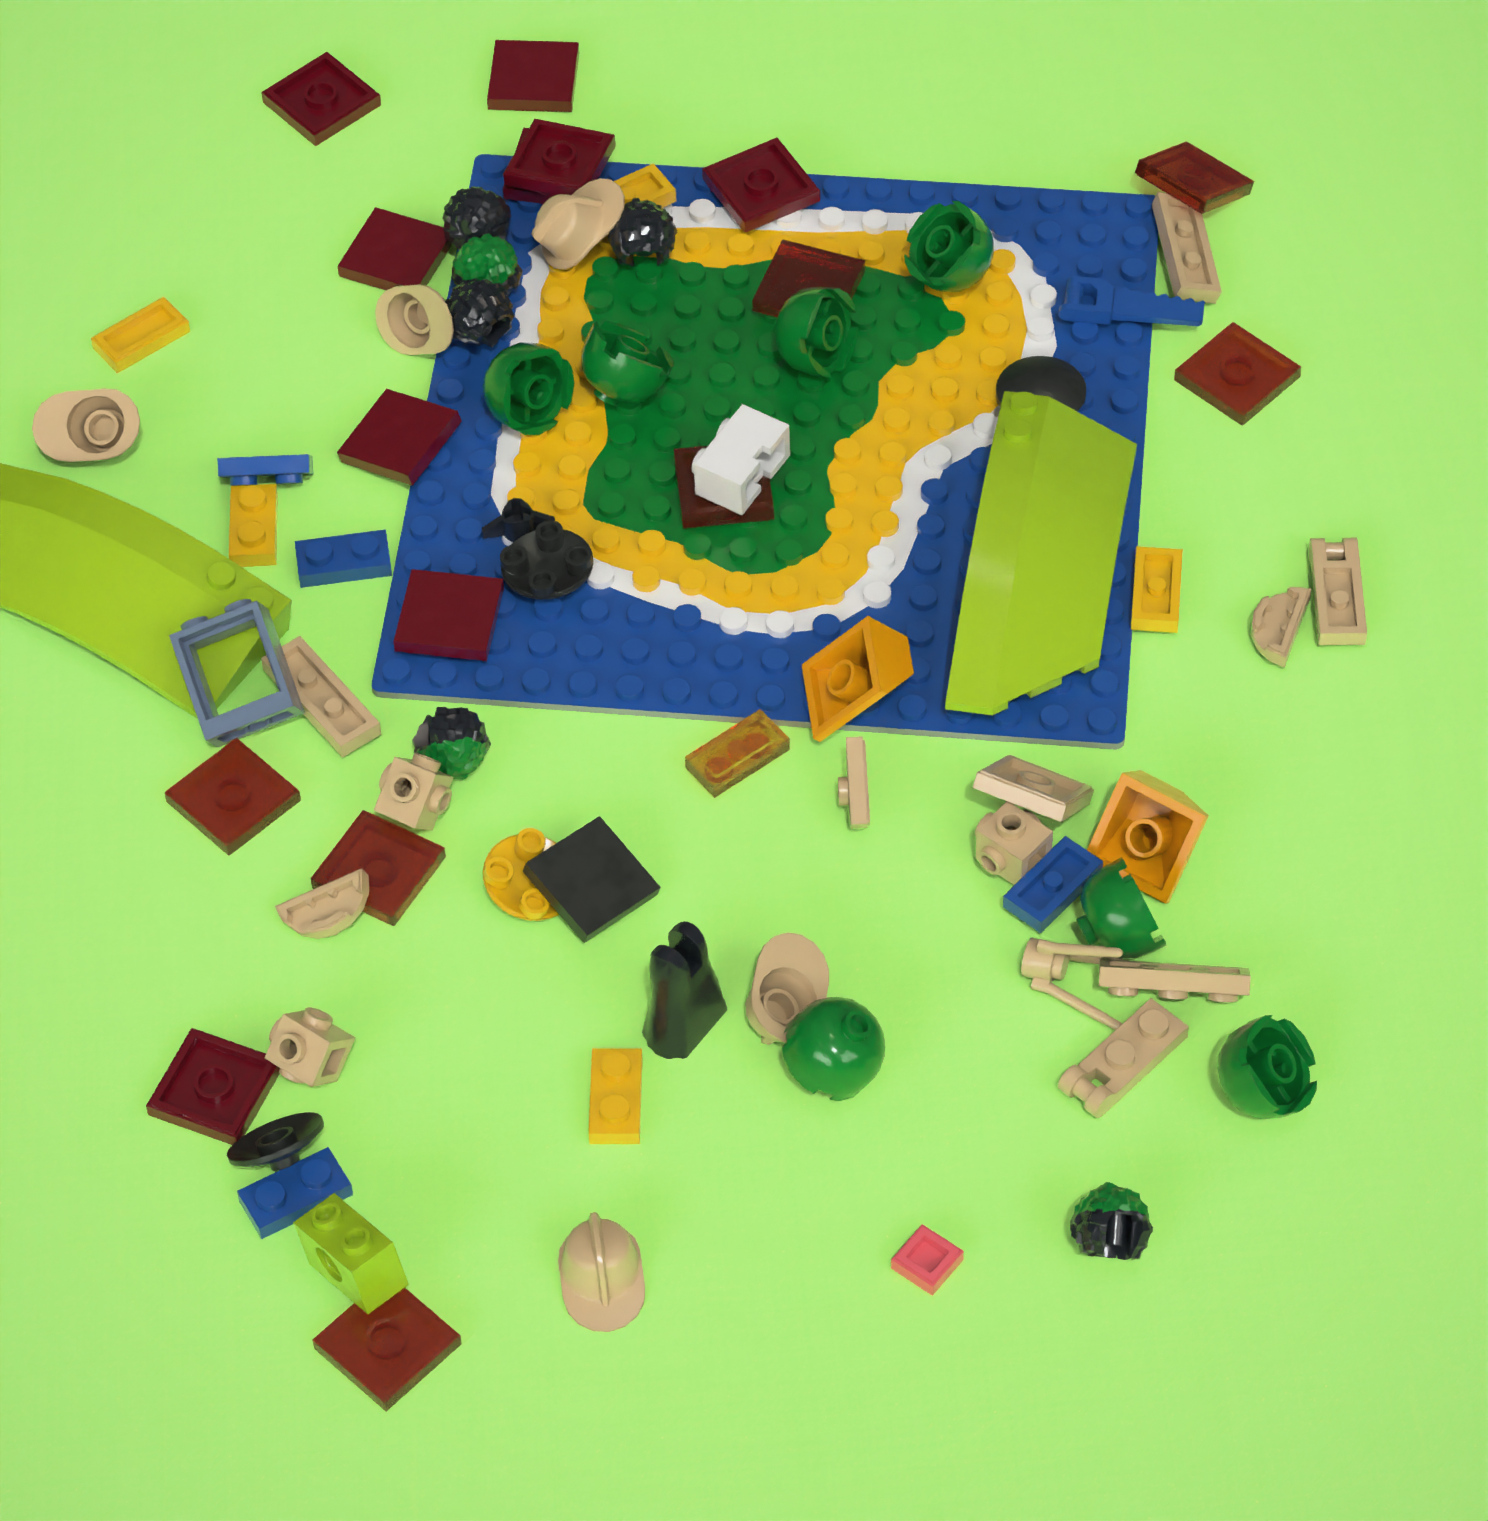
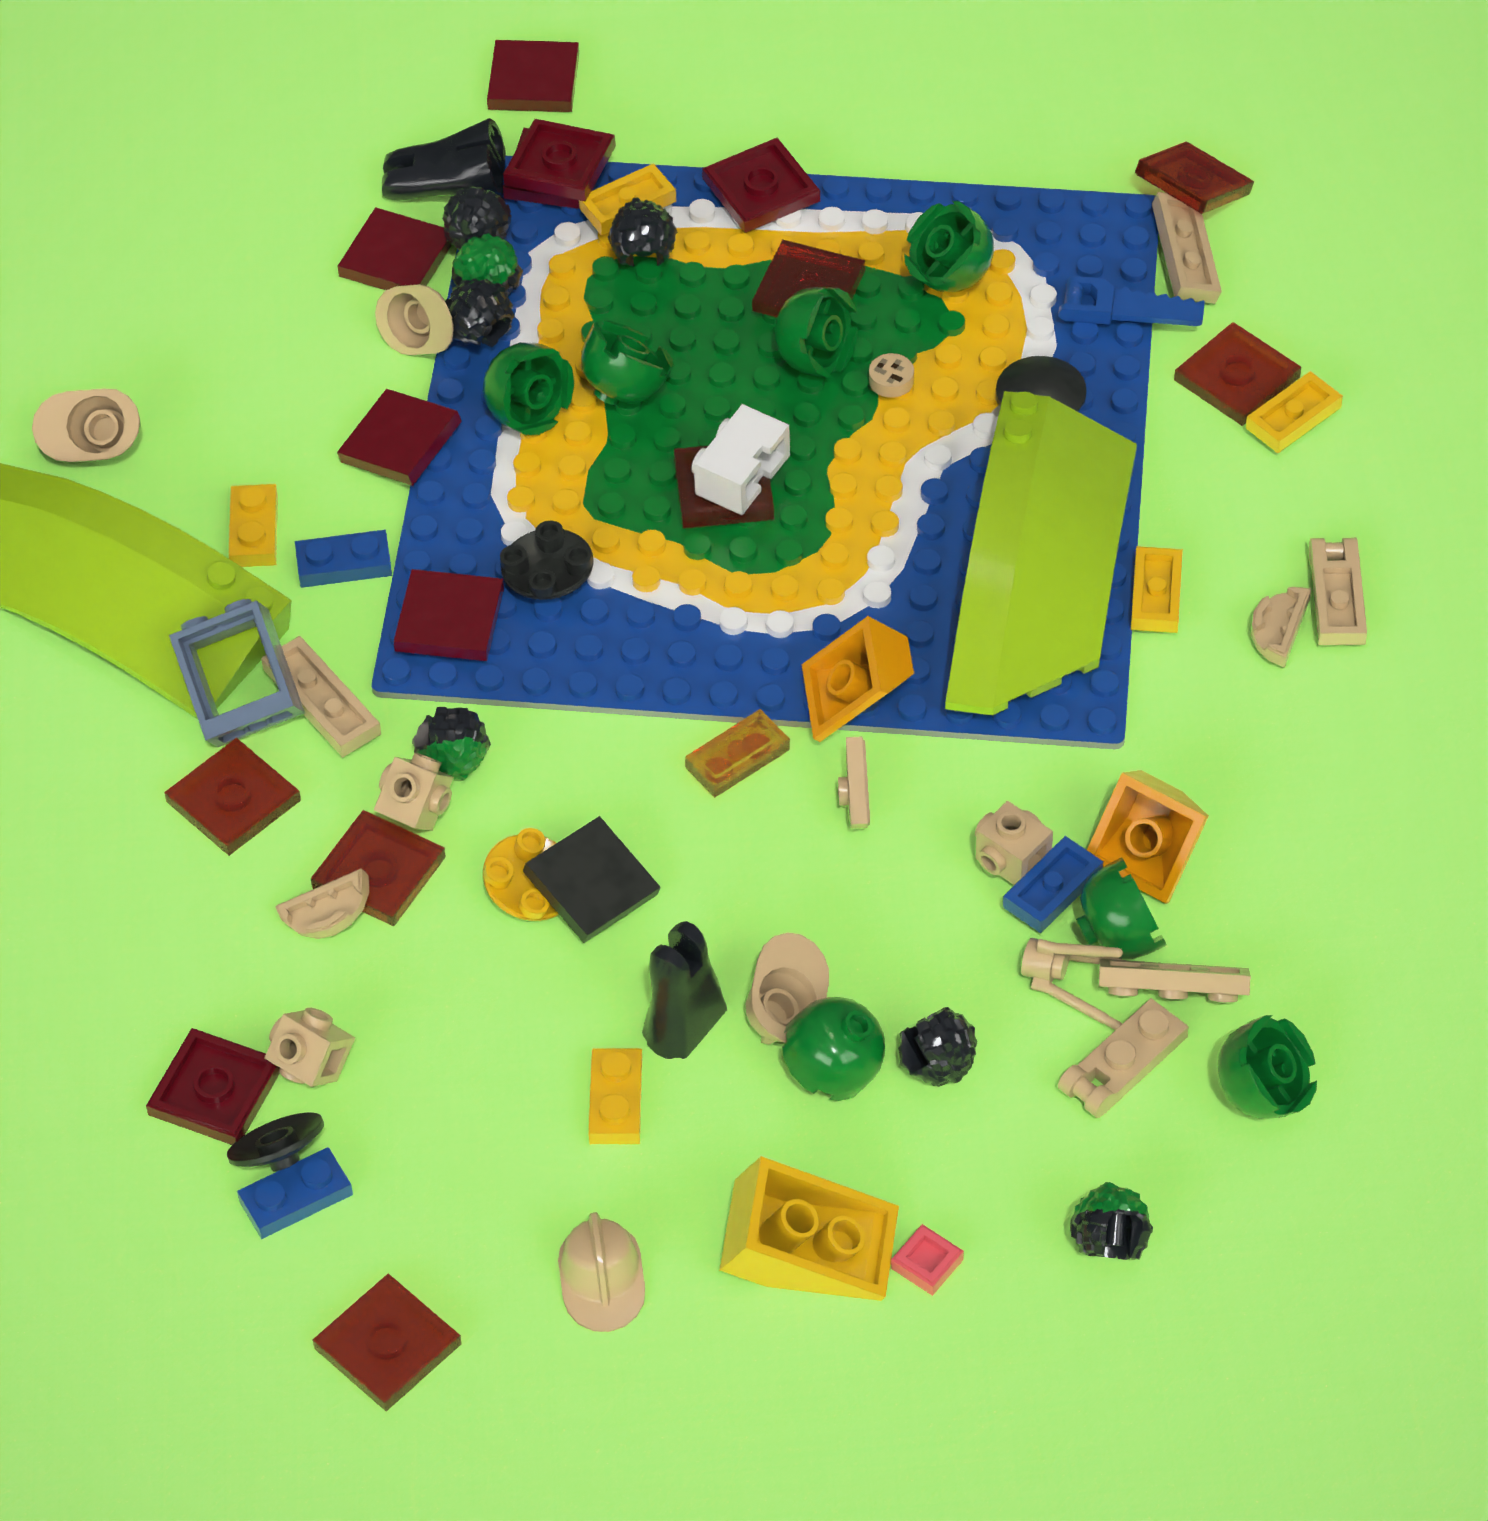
(140, 334): yellow tile -> none
(285, 468): blue plate -> none
(321, 98): dark red tile -> none
(351, 1253): lime brick -> none
(447, 165): none -> black piece
(515, 521): black piece -> none
(577, 222): tan piece -> none
(808, 1233): none -> yellow slope
(891, 375): none -> tan tile
(939, 1048): none -> black piece
(1034, 788): tan tile -> none
(1294, 412): none -> yellow plate

